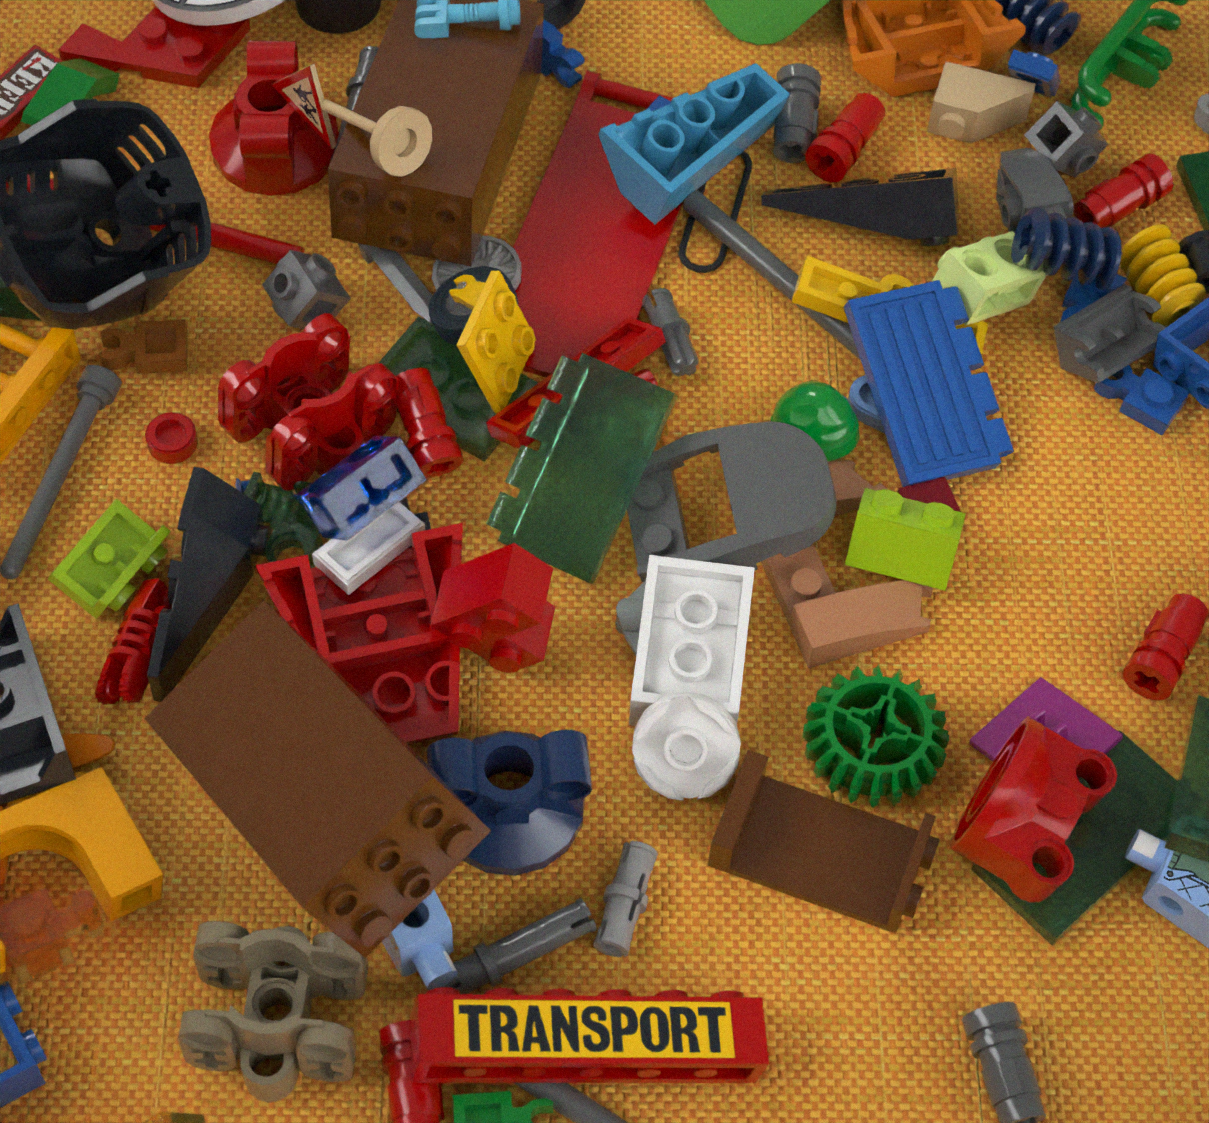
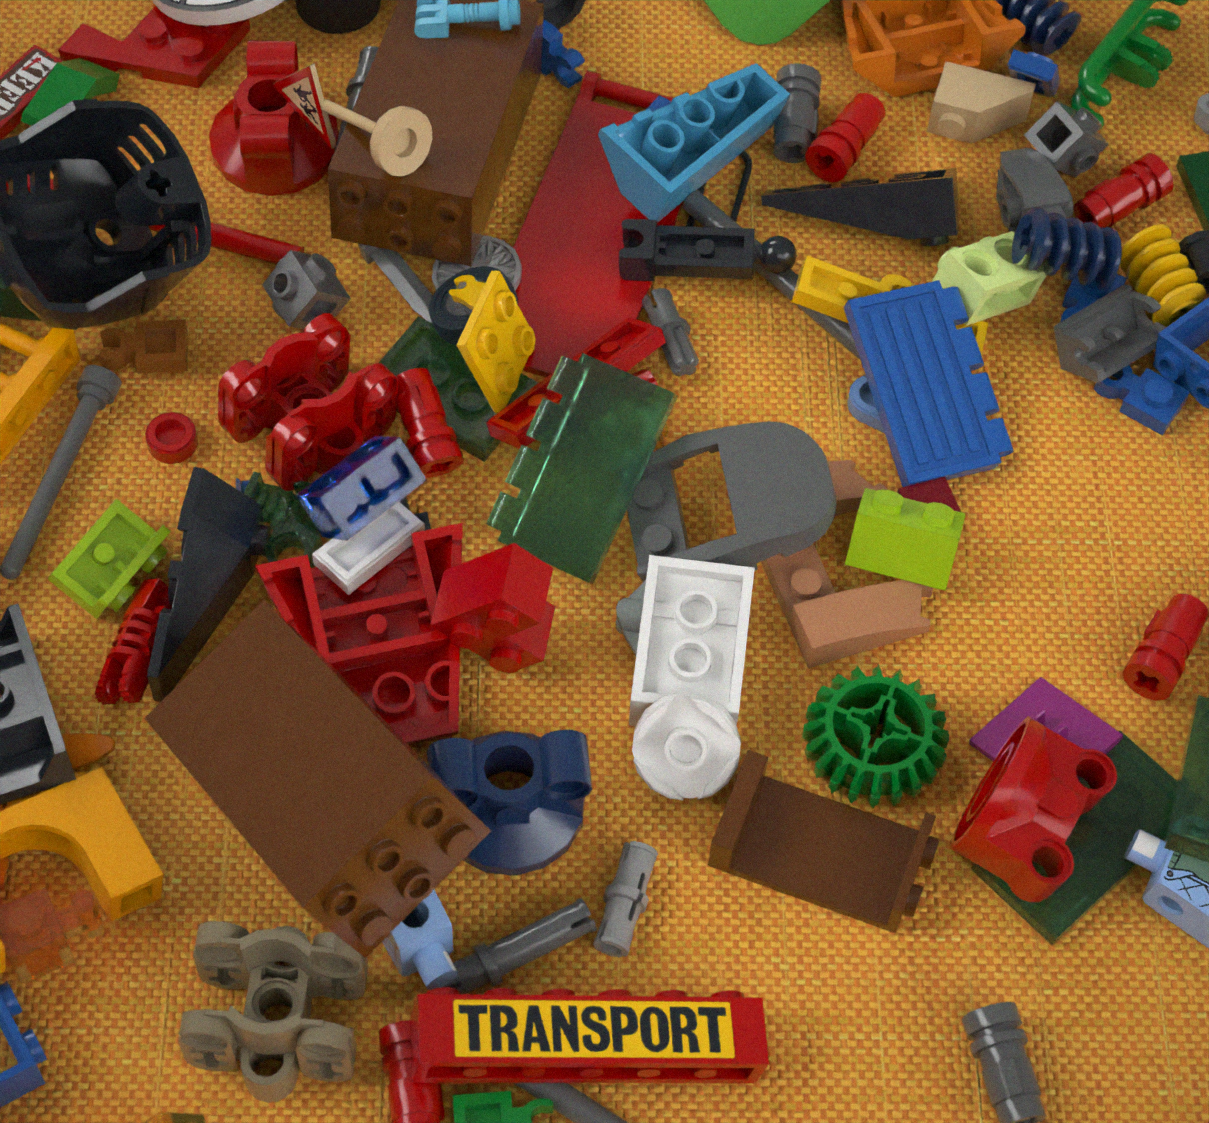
(698, 252): none -> black plate
(822, 415): green hat -> none

